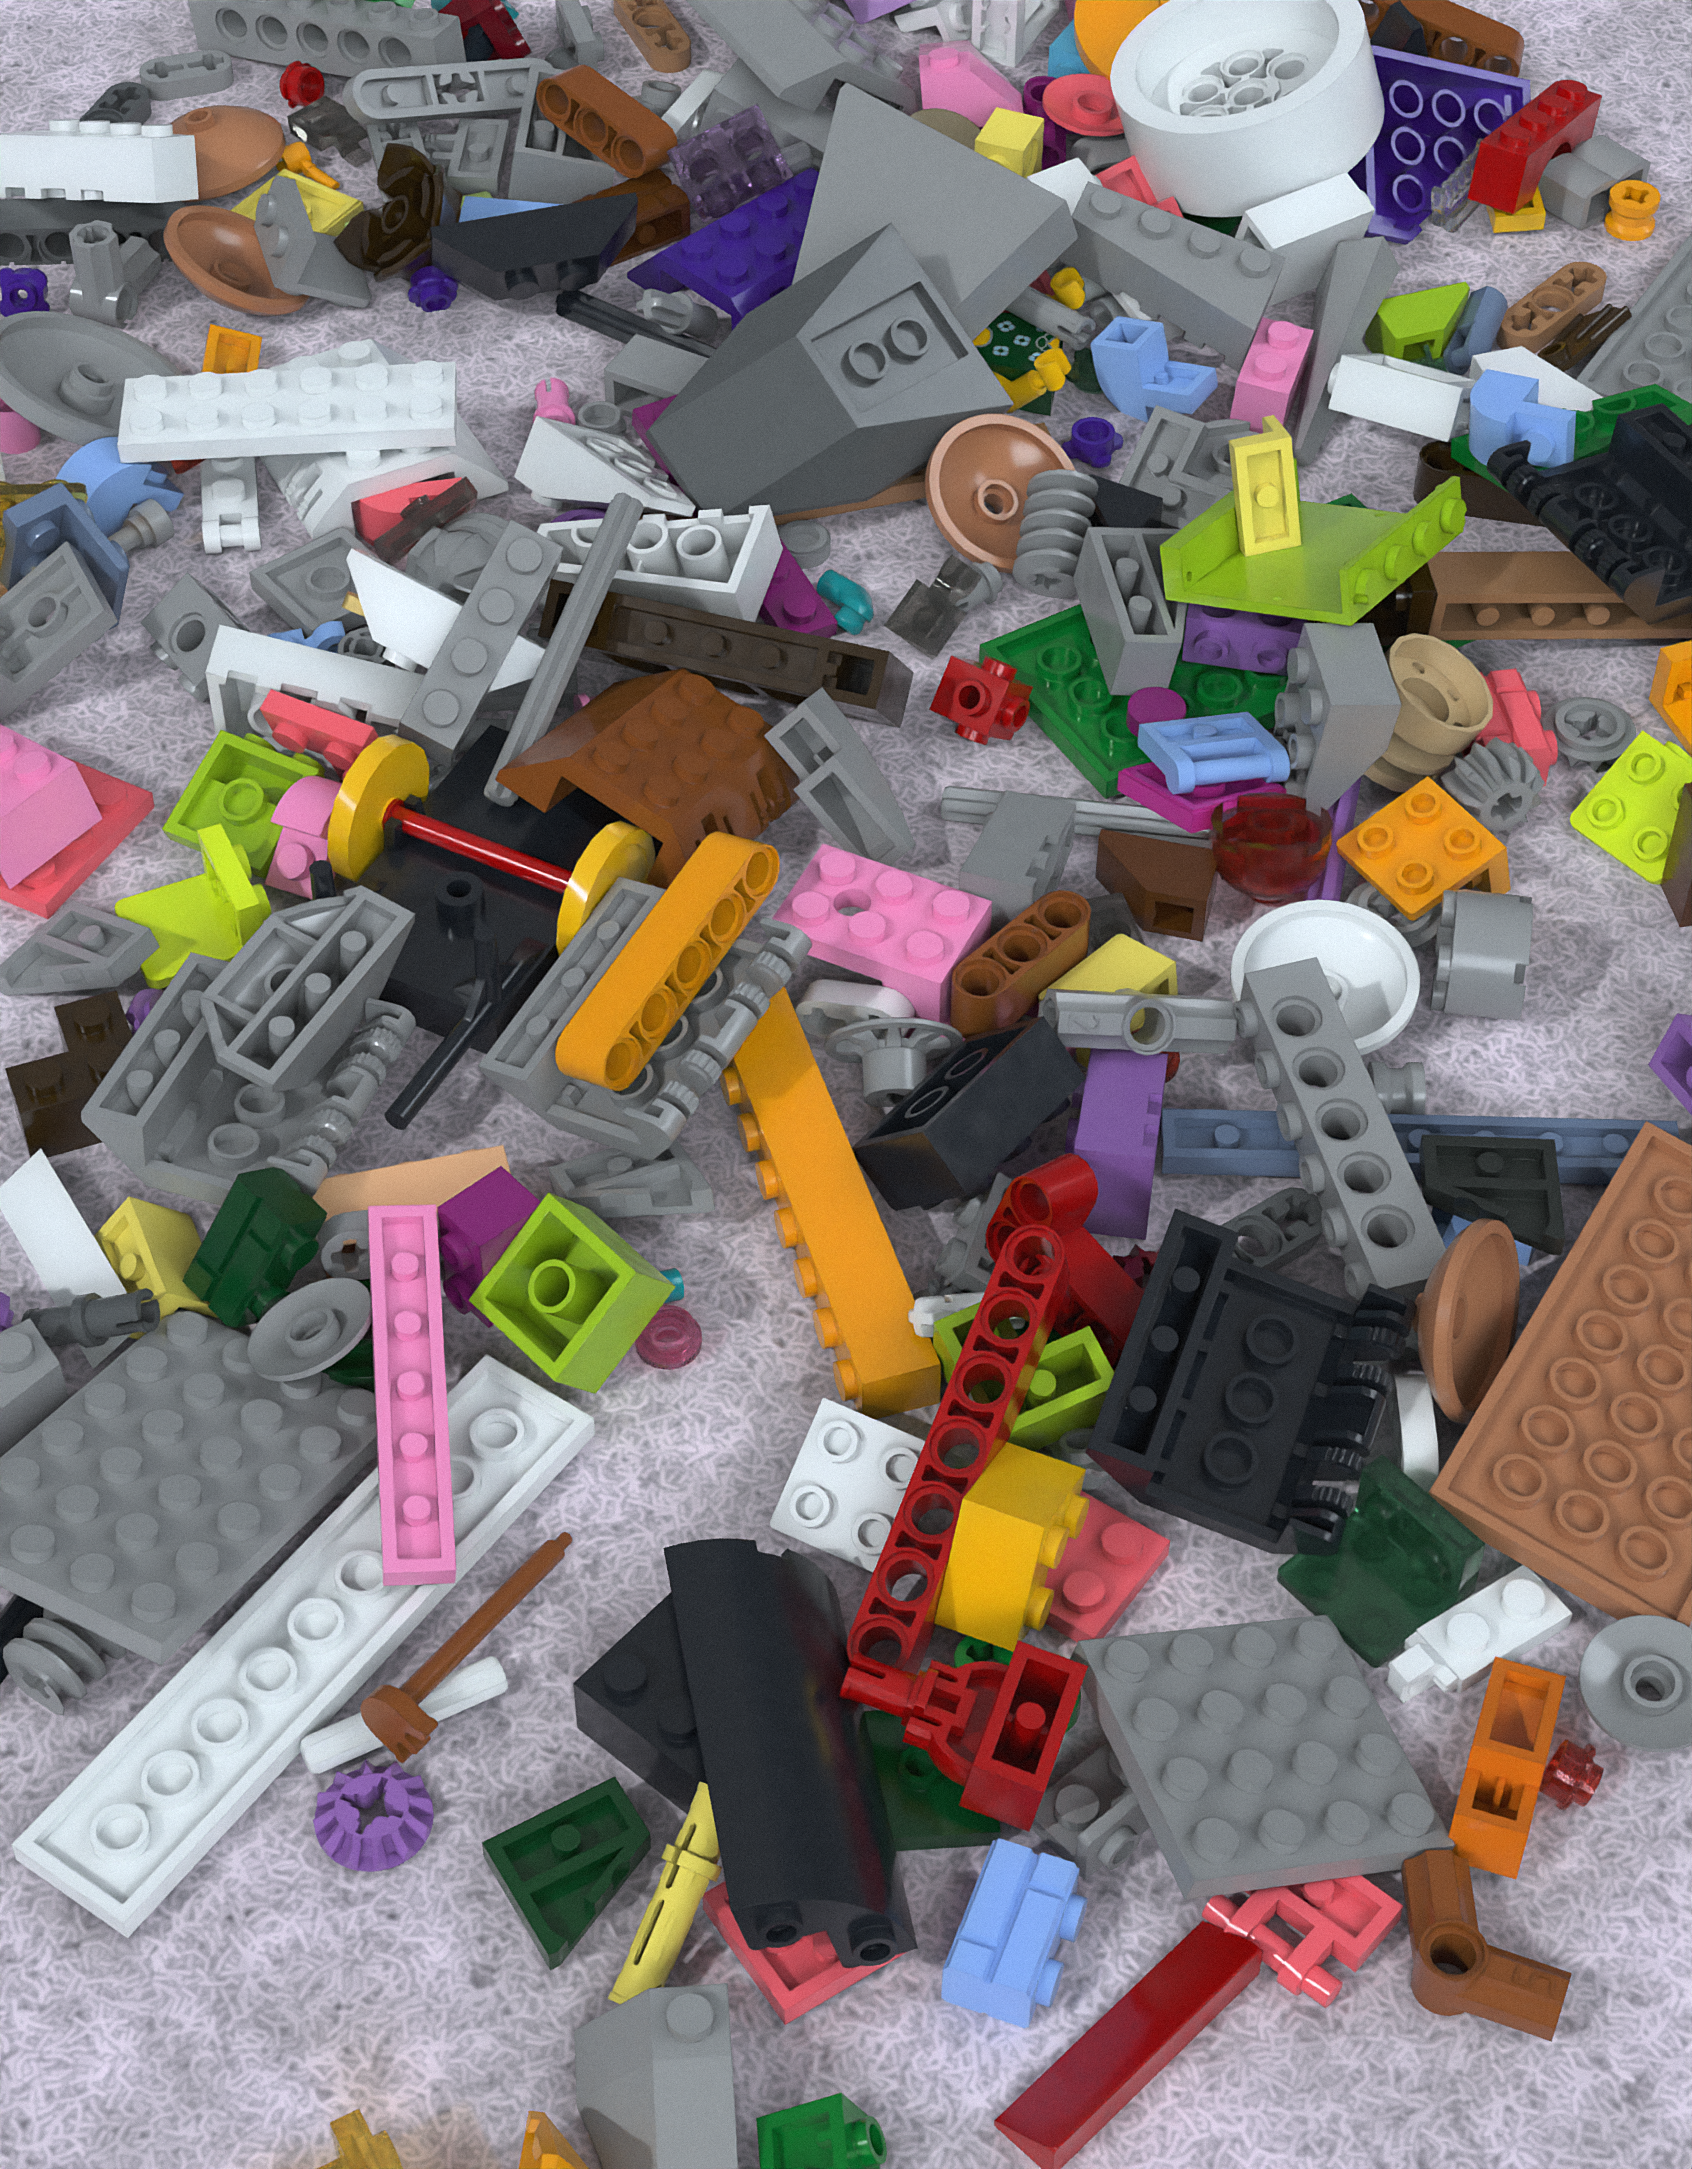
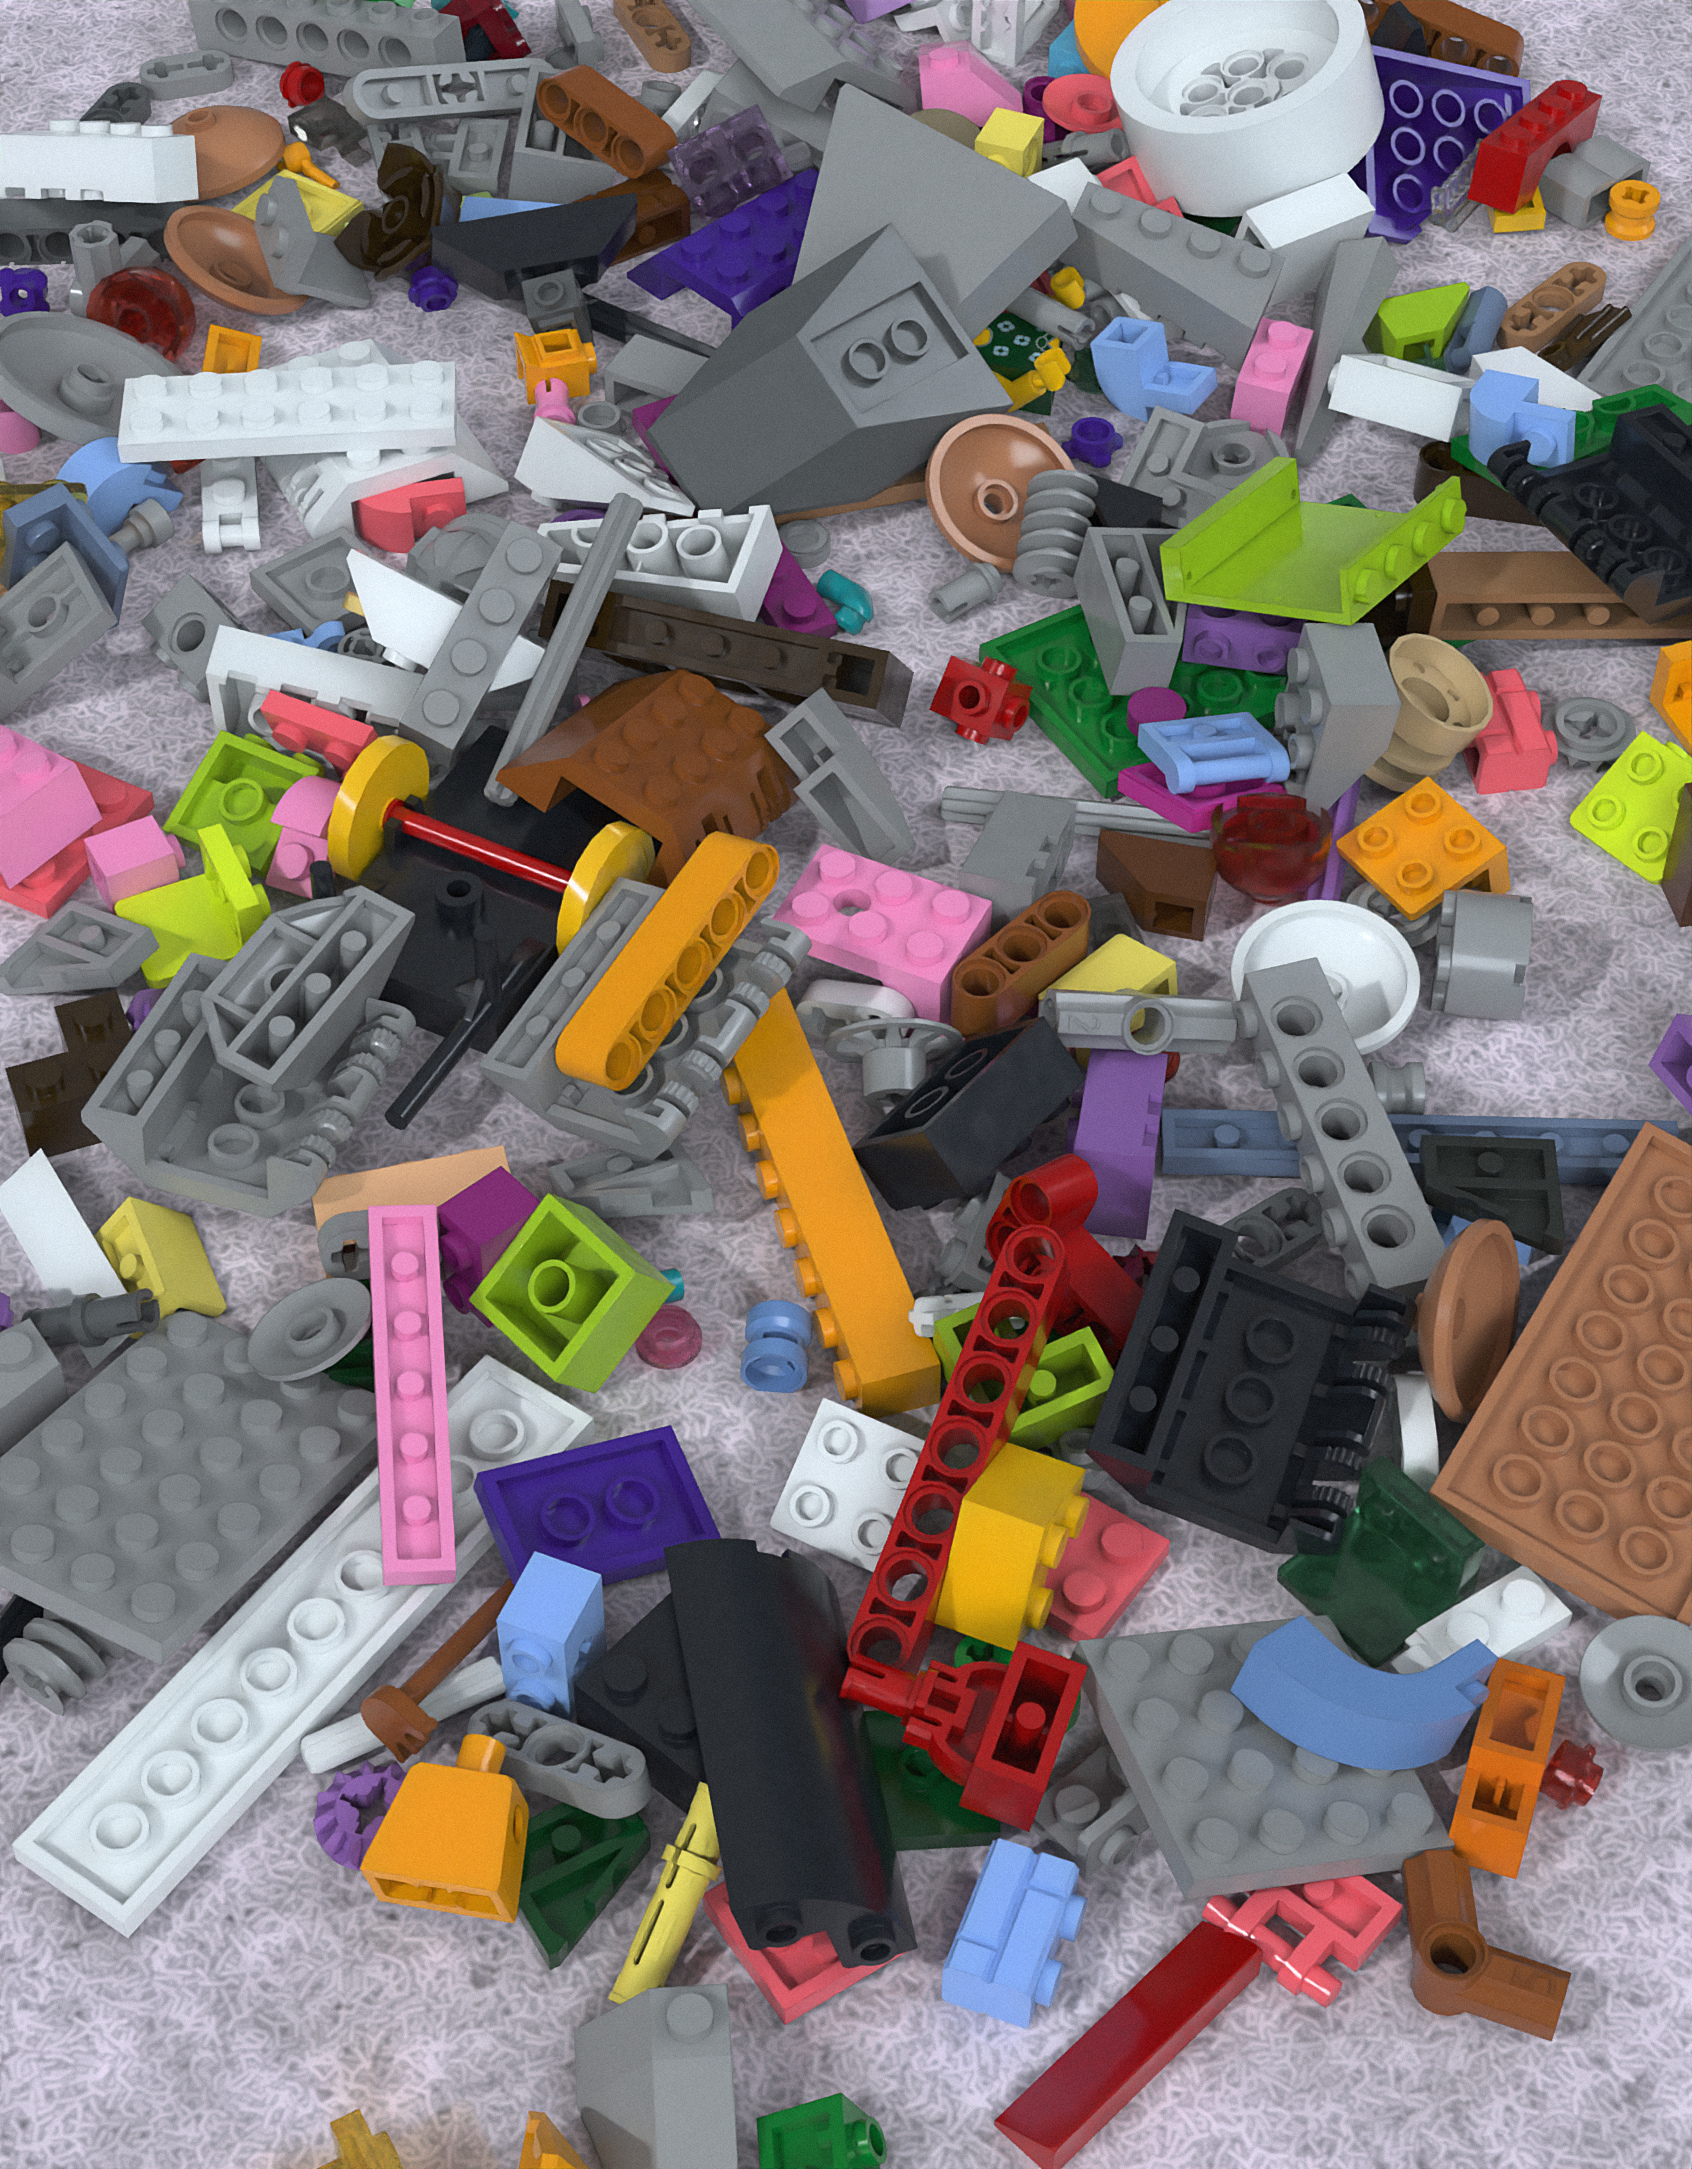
(133, 860): none -> bright pink brick
(146, 306): none -> clear red cylinder
(255, 1246): dark green brick -> none
(423, 516): clear smoke plate -> none
(454, 1837): none -> light orange torso
(551, 1633): none -> light blue brick
(556, 302): none -> dark grey window
(557, 356): none -> light orange window
(577, 1781): none -> light grey beam
(597, 1506): none -> dark purple plate
(678, 313): light grey axle -> none
(776, 1348): none -> medium blue wheel
(929, 614): clear smoke plate -> none
(1101, 148): none -> light grey pin
(1265, 490): light yellow panel -> none
(1355, 1712): none -> medium blue arch
(1495, 785): light grey gear -> none

